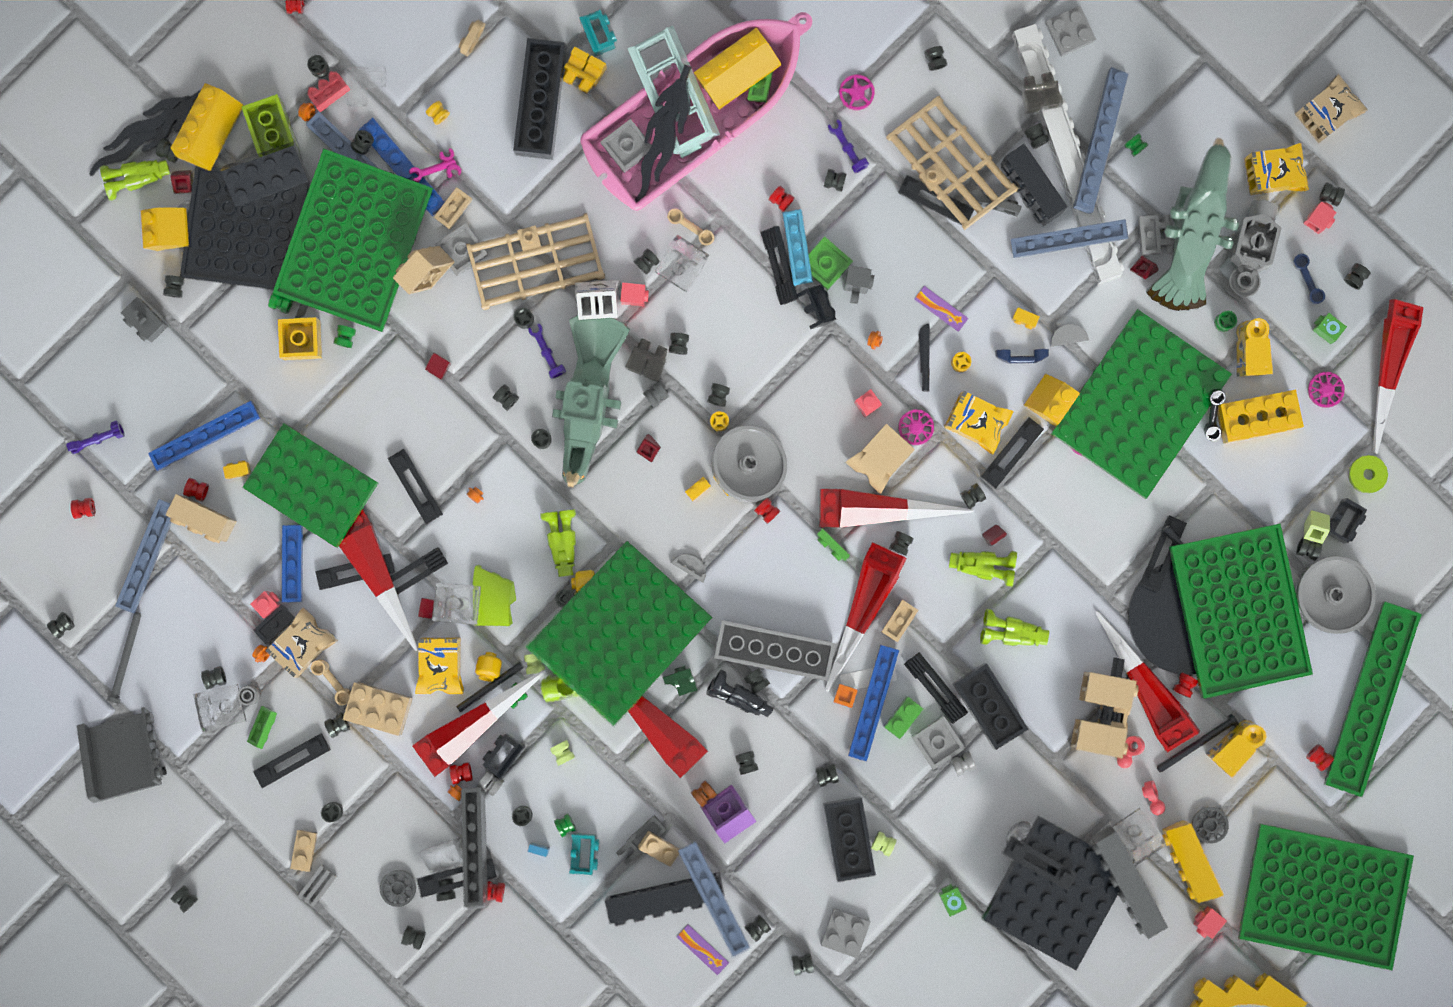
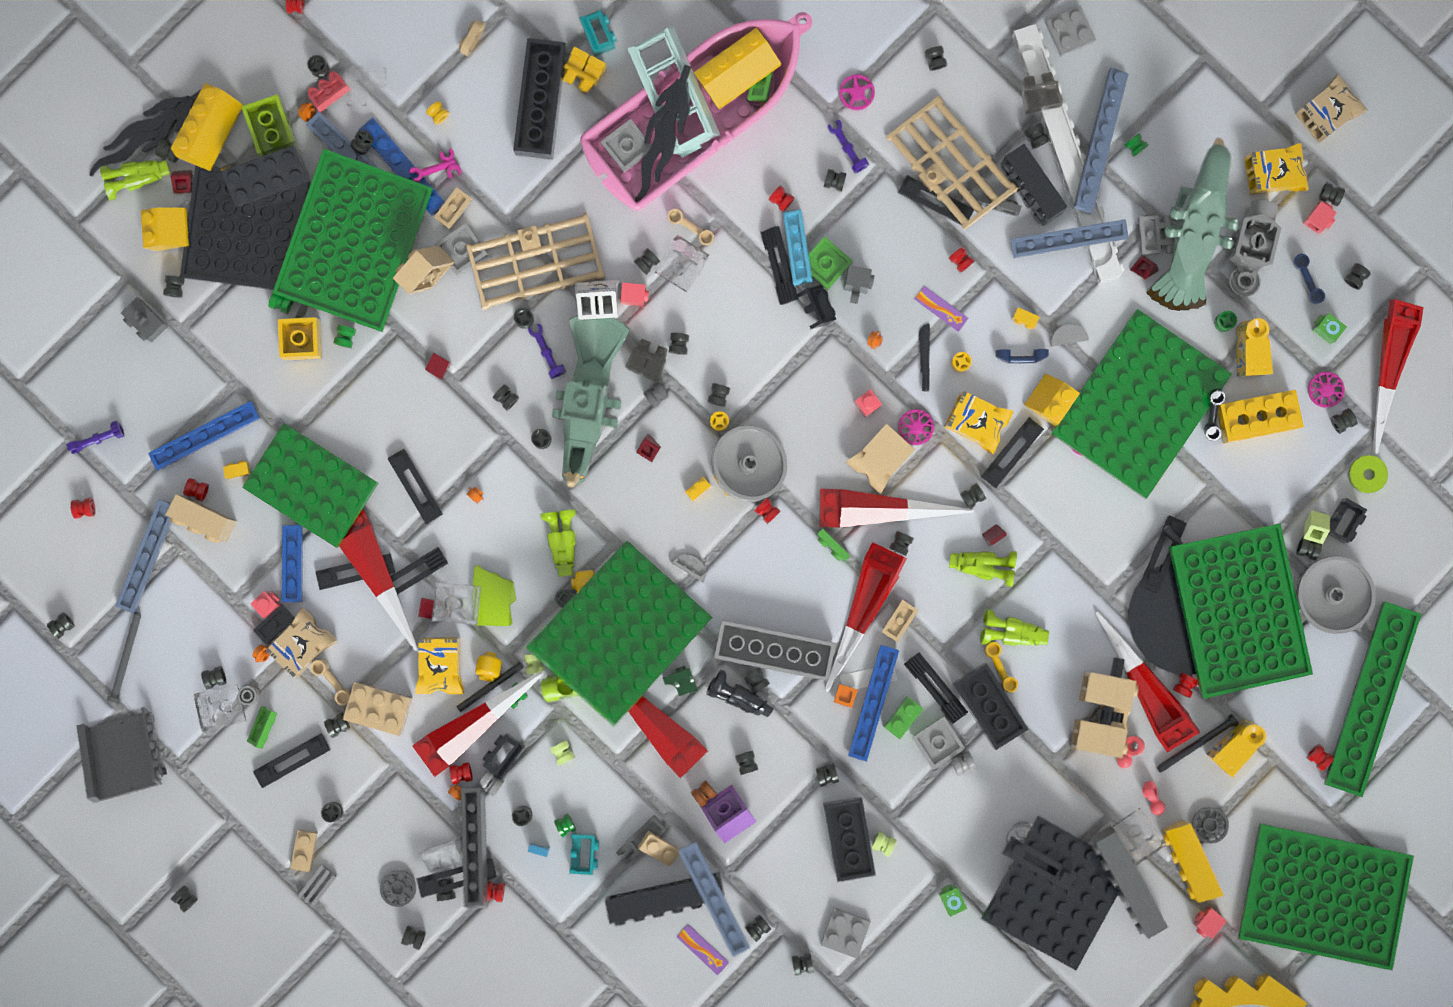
(961, 259): none -> red wheel
(993, 651): none -> yellow bar
(1344, 420): none -> pearl dark grey wheel

